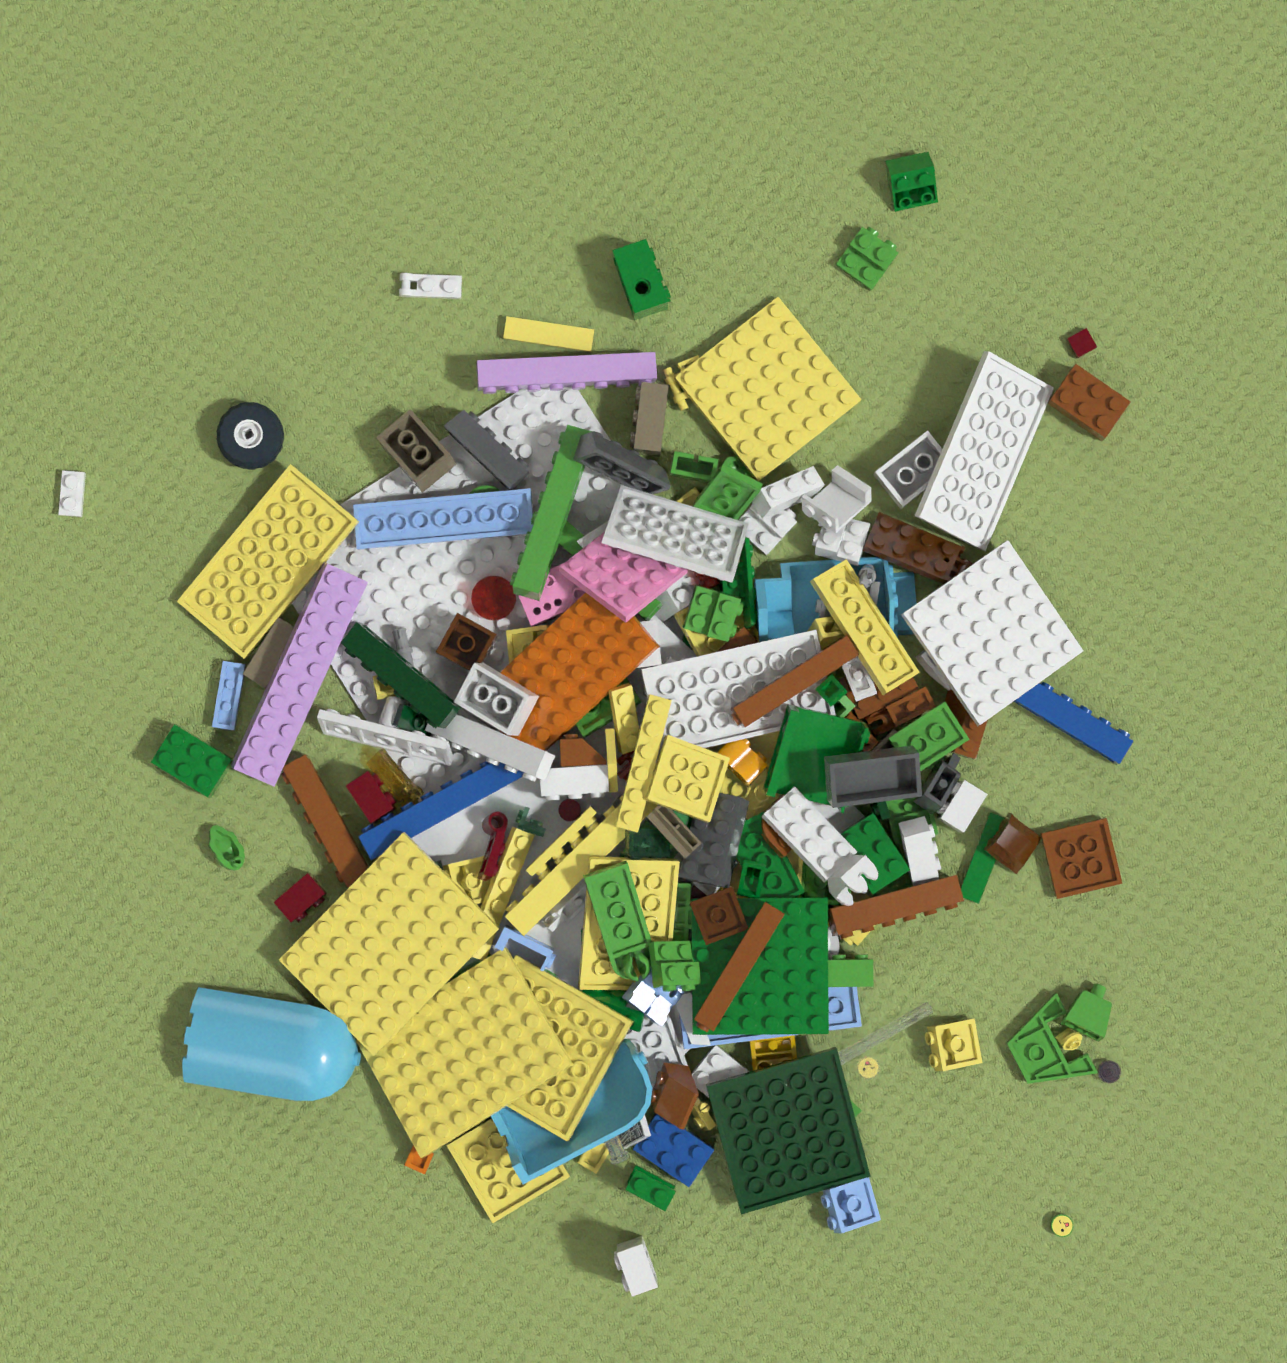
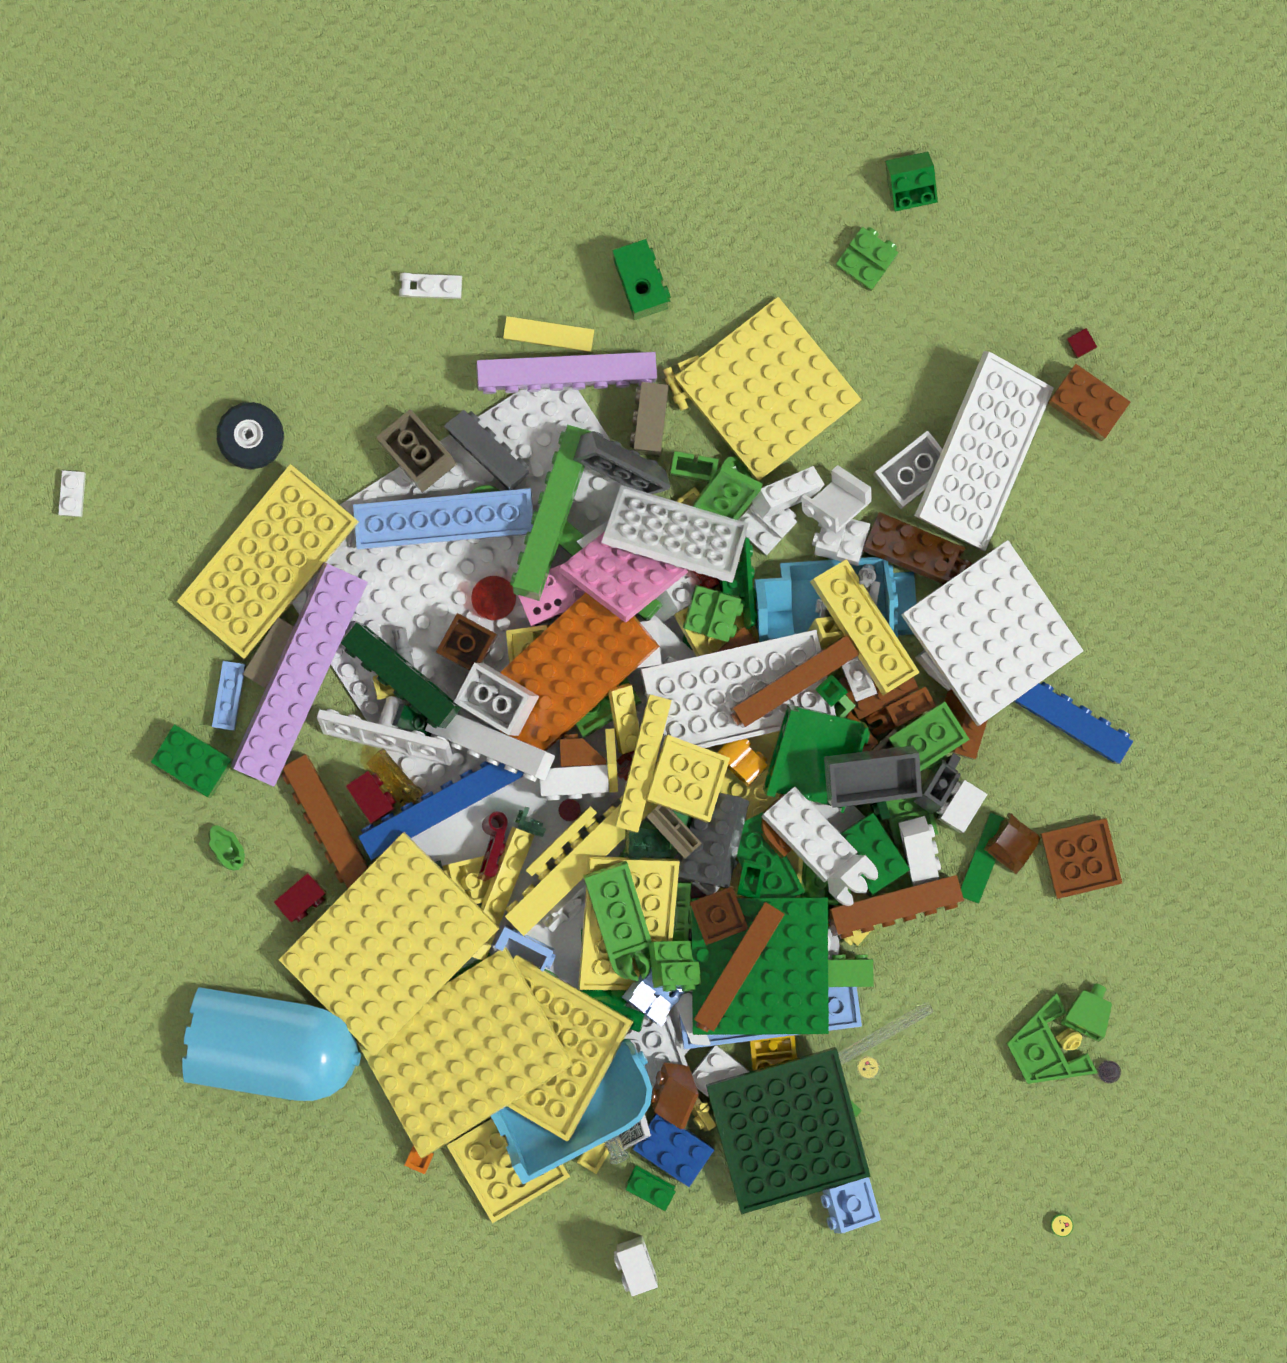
(953, 1045): light yellow plate -> none

